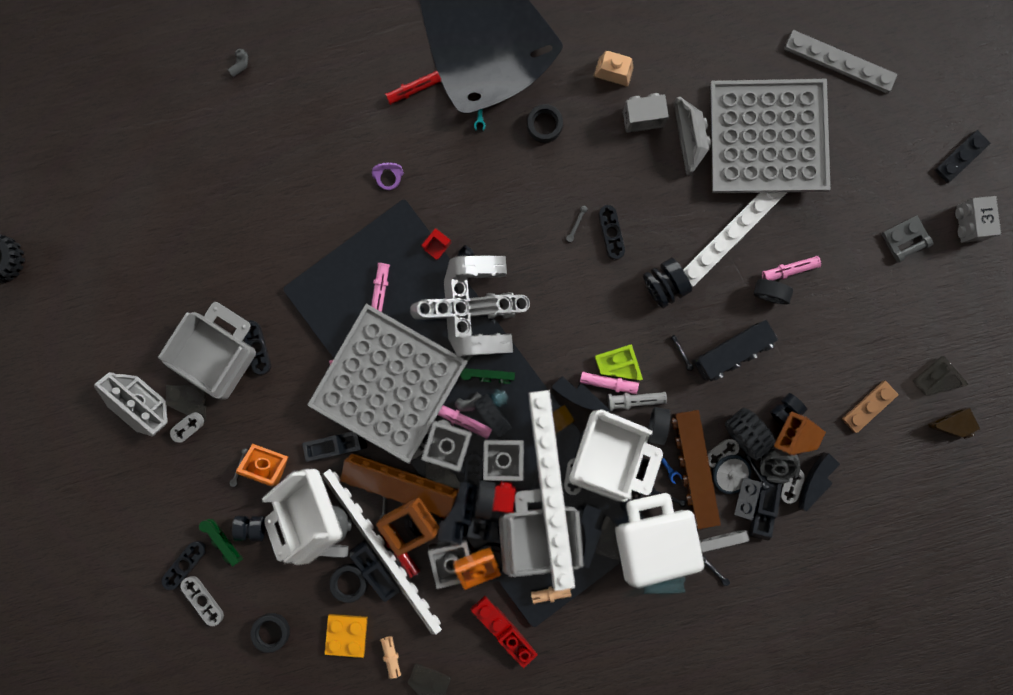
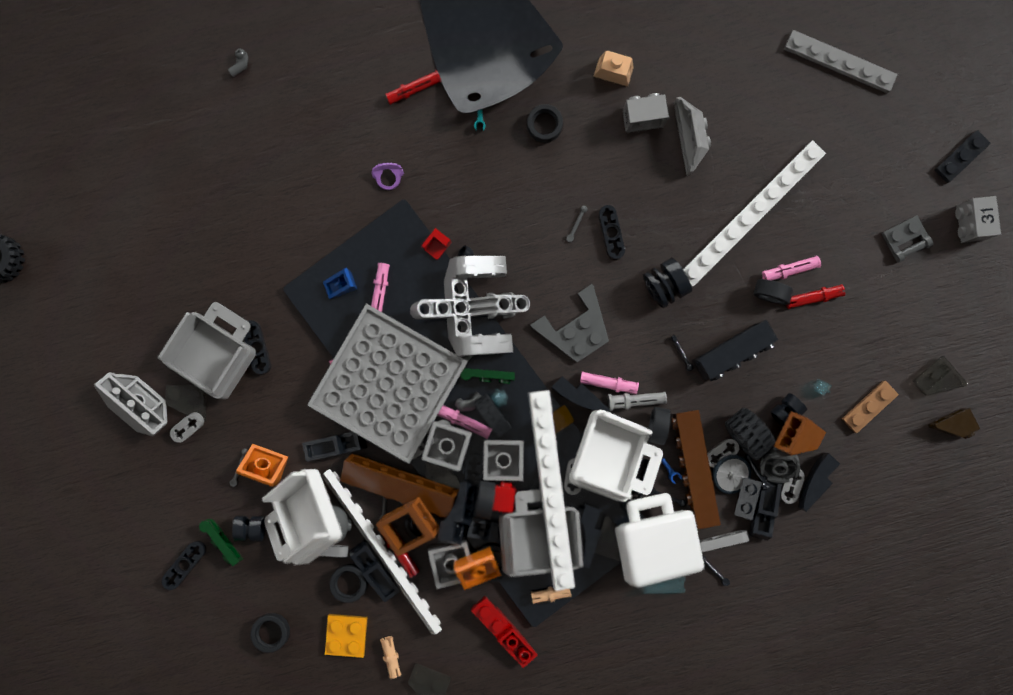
(210, 601): light grey beam -> none
(339, 284): none -> blue slope
(582, 334): none -> dark grey wing
(619, 363): lime wing -> none
(770, 136): light grey plate -> none
(822, 387): none -> clear light blue plate
(823, 294): none -> red pin

